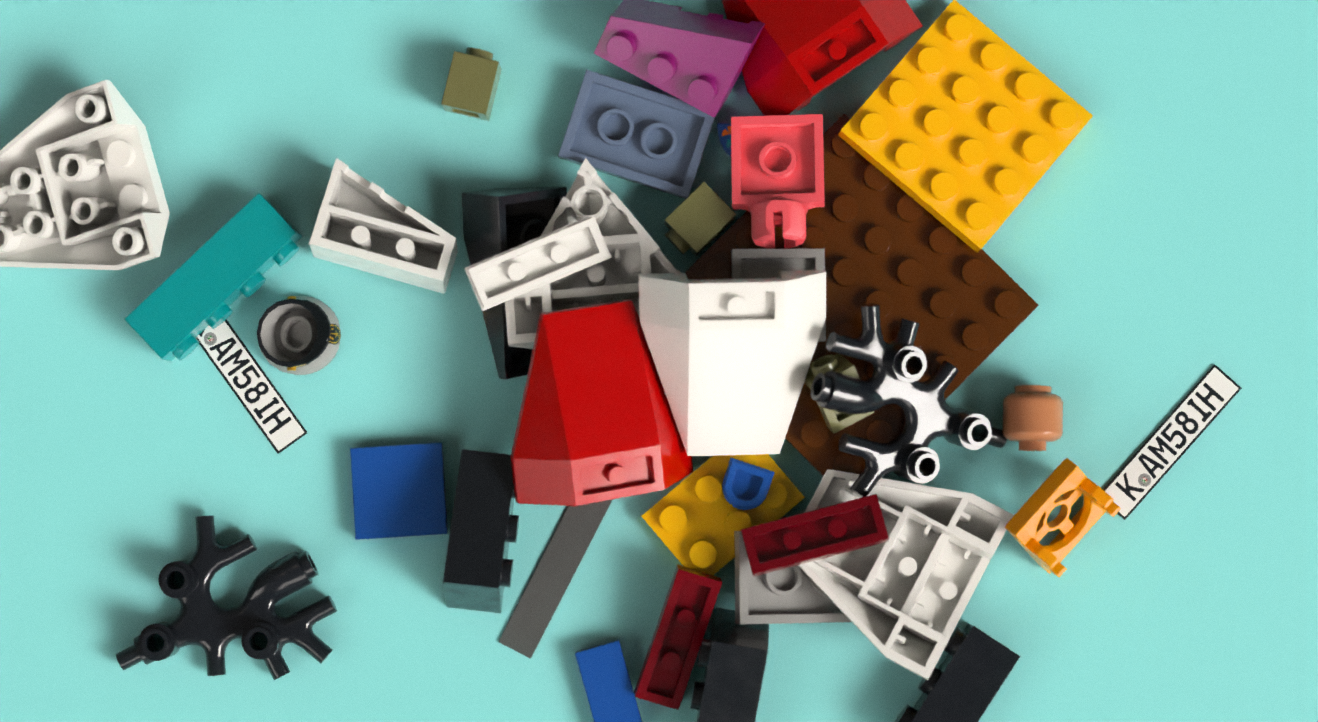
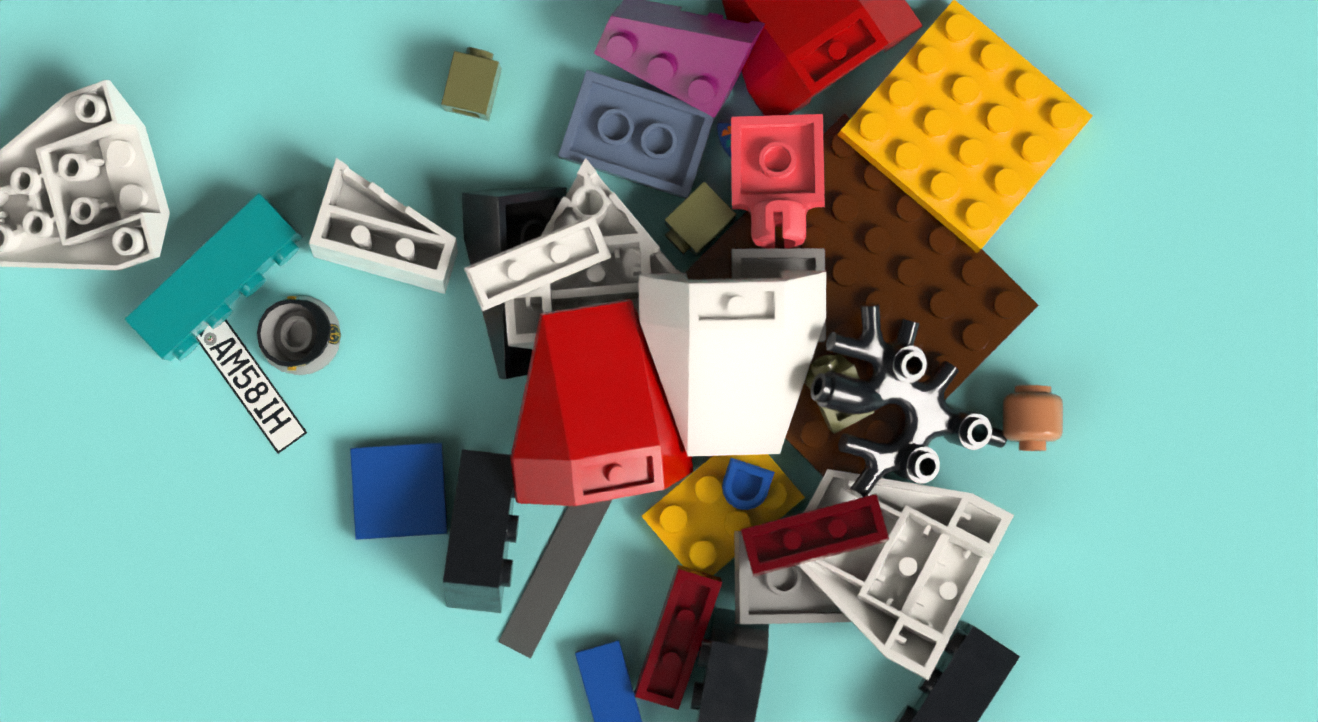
(213, 627): black plant -> none
(1031, 524): light orange piece -> none
(1171, 440): sticker -> none

